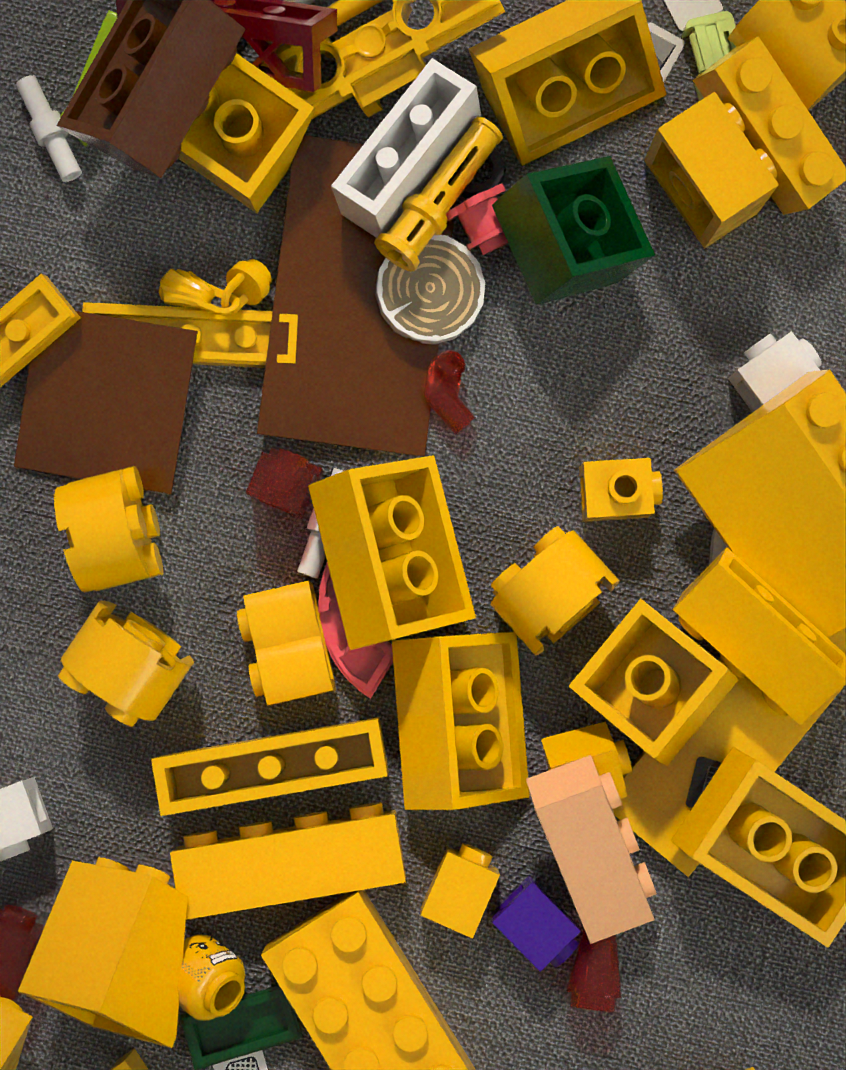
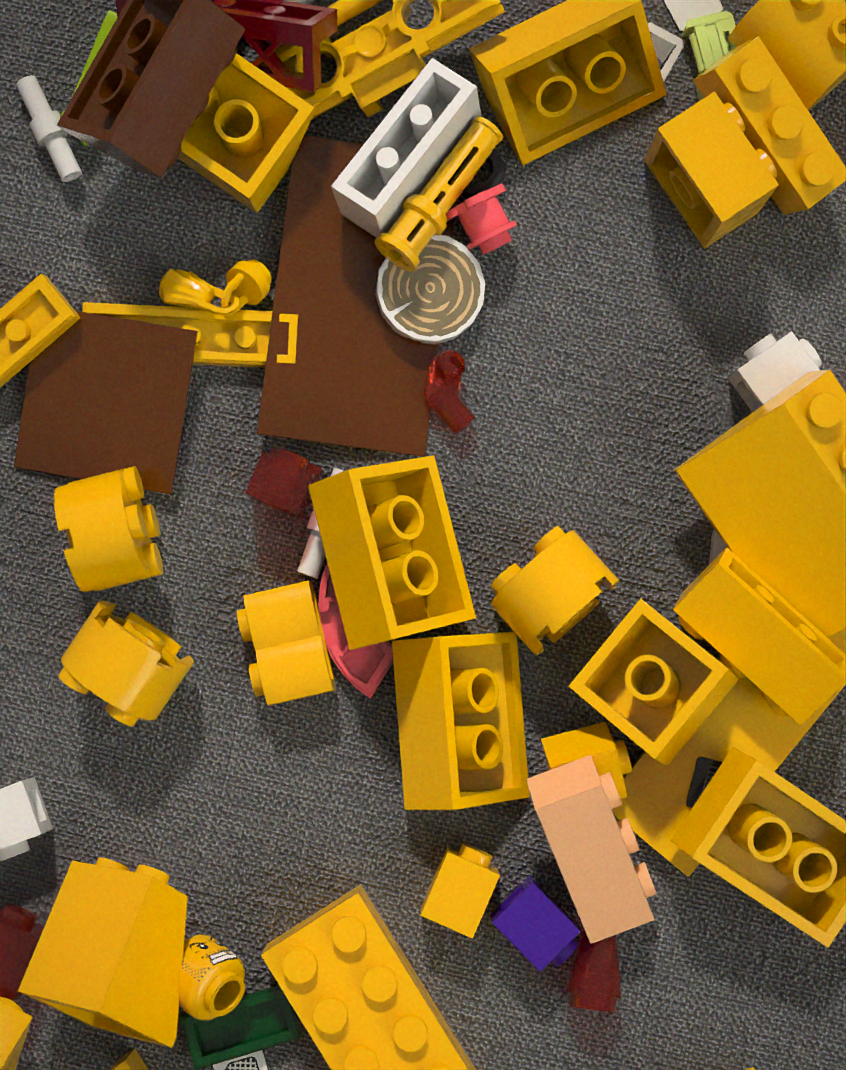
(270, 766): yellow brick -> none
(289, 863): yellow brick -> none
(572, 229): dark green brick -> none
(619, 489): yellow brick -> none

